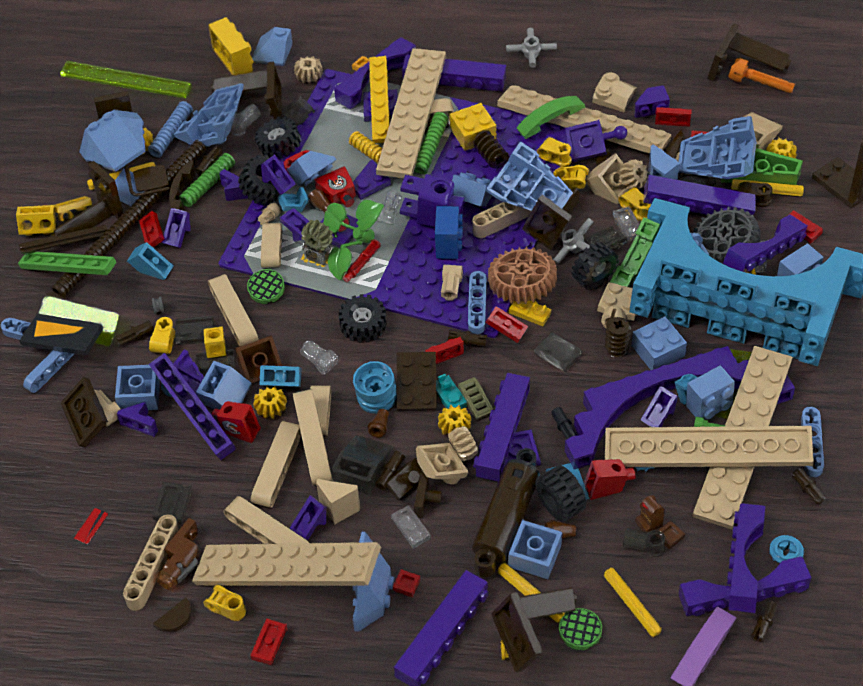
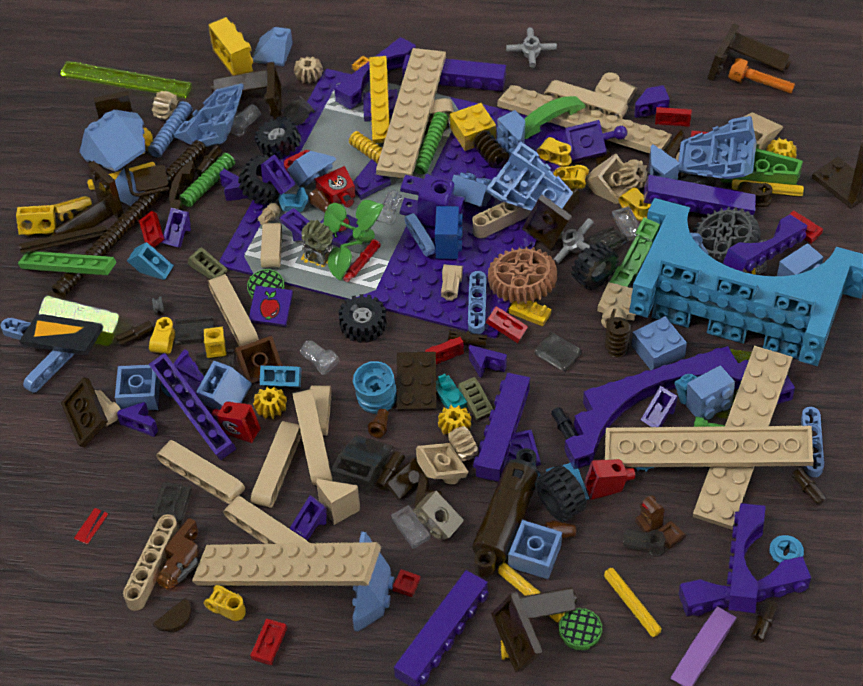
(164, 105): none -> tan gear
(193, 261): none -> olive slope
(200, 472): none -> tan beam
(270, 306): none -> dark purple tile
(420, 235): none -> medium blue beam
(448, 518): none -> dark tan brick
(483, 358): none -> dark purple slope
(510, 131): none -> medium blue slope
(591, 99): none -> tan beam

